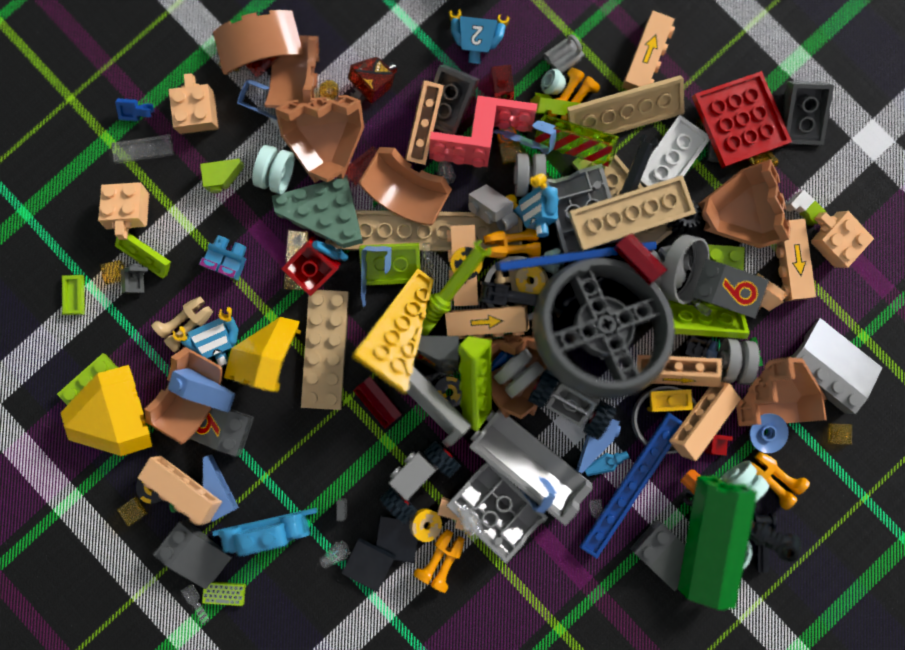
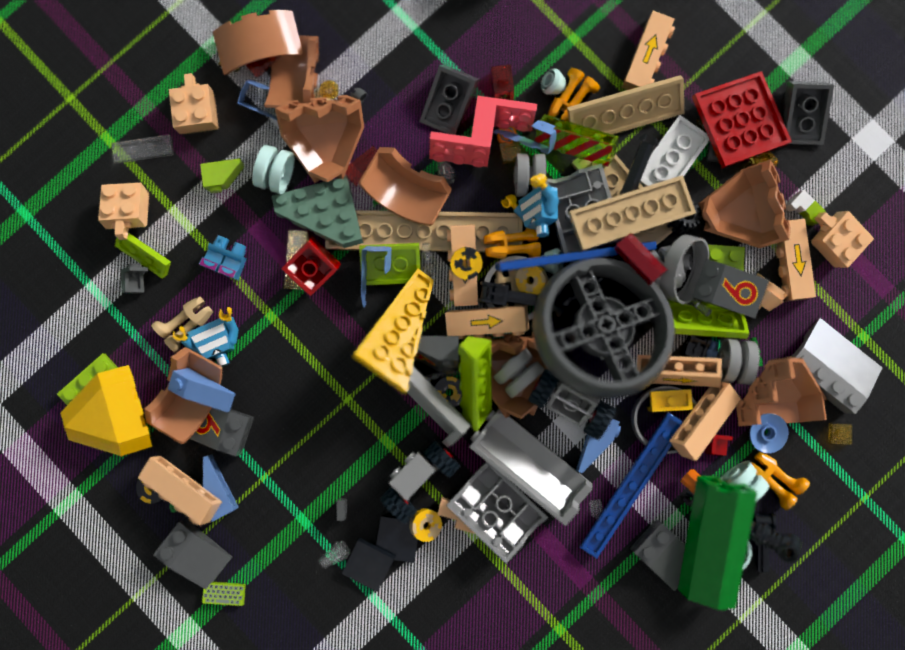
(73, 295): lime tile -> none
(112, 272): clear yellow plate -> none
(130, 110): blue plate -> none
(132, 511): clear yellow plate -> none
(192, 597): clear piece -> none
(260, 356): yellow panel -> none
(265, 533): dark azure brick -> none
(325, 350): tan plate -> none
(330, 251): dark azure piece -> none
(372, 77): clear red torso -> none
(377, 402): dark red piece -> none
(424, 122): light nougat brick -> none
(441, 301): lime piece -> none
(455, 551): light orange piece -> none
(469, 520): clear cone -> none
(477, 34): dark azure torso -> none
(492, 207): light grey hinge -> none
(500, 360): blue bar -> none
(546, 103): lime piece -> none
(547, 501): medium blue piece -> none
(564, 54): light grey piece -> none
(606, 463): dark azure piece -> none

